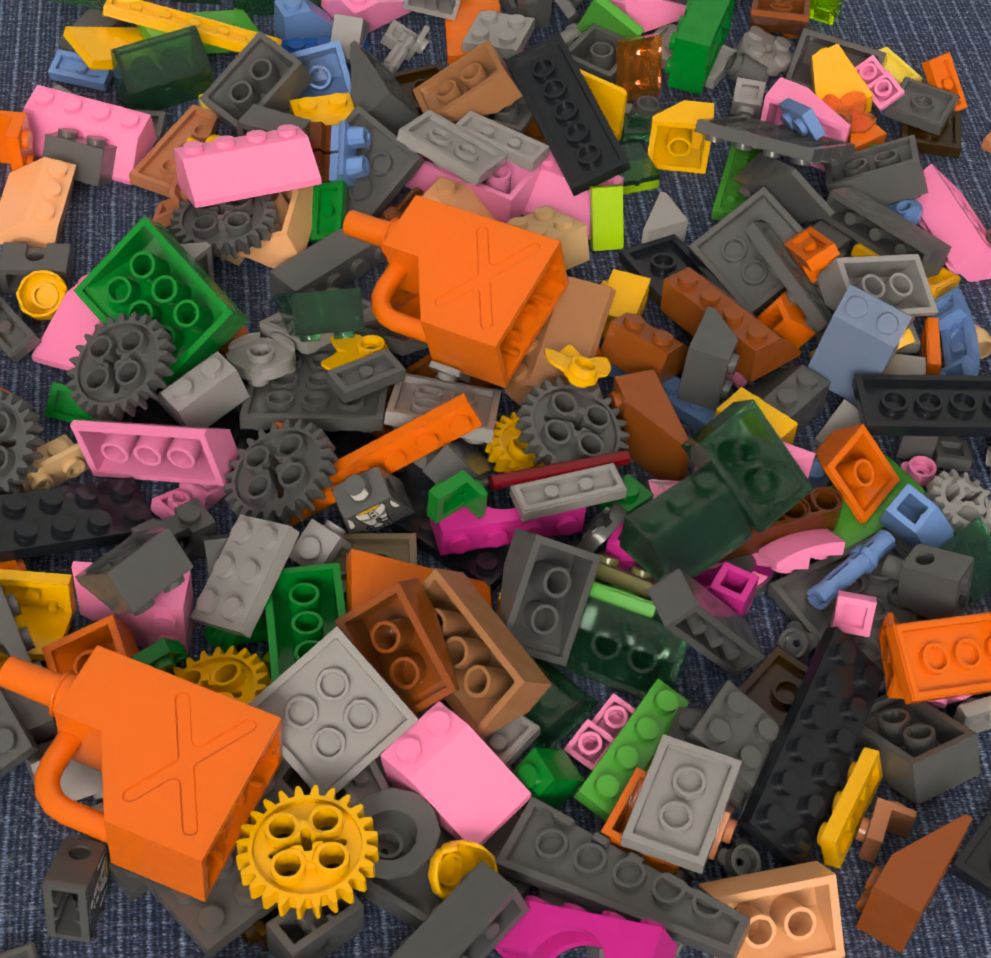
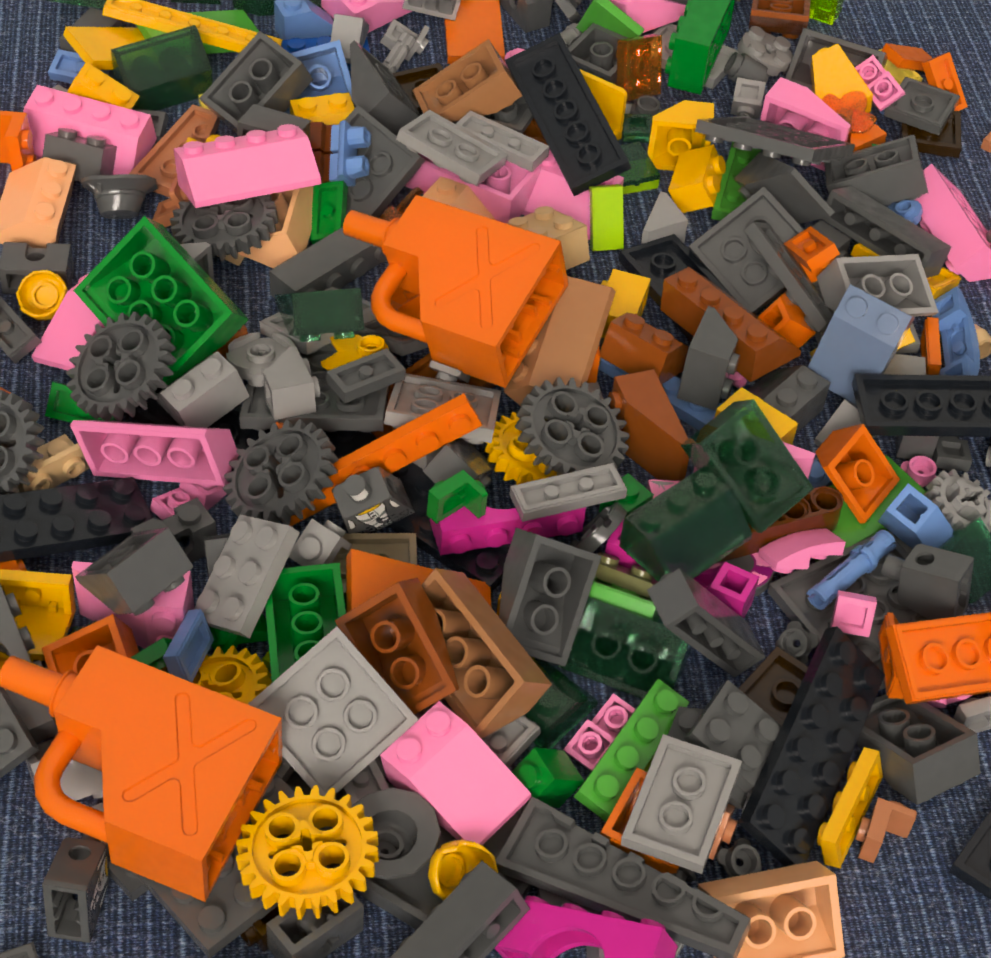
(99, 86): none -> yellow brick
(120, 194): none -> dark grey hat
(189, 646): none -> medium blue tile
(289, 385): none -> light grey slope
(505, 31): light grey plate -> none
(516, 477): dark red bar -> none
(578, 369): yellow plate -> none
(697, 178): none -> yellow brick
(801, 119): medium blue plate -> none
(902, 890): dark orange slope -> none
(906, 56): none -> orange tile

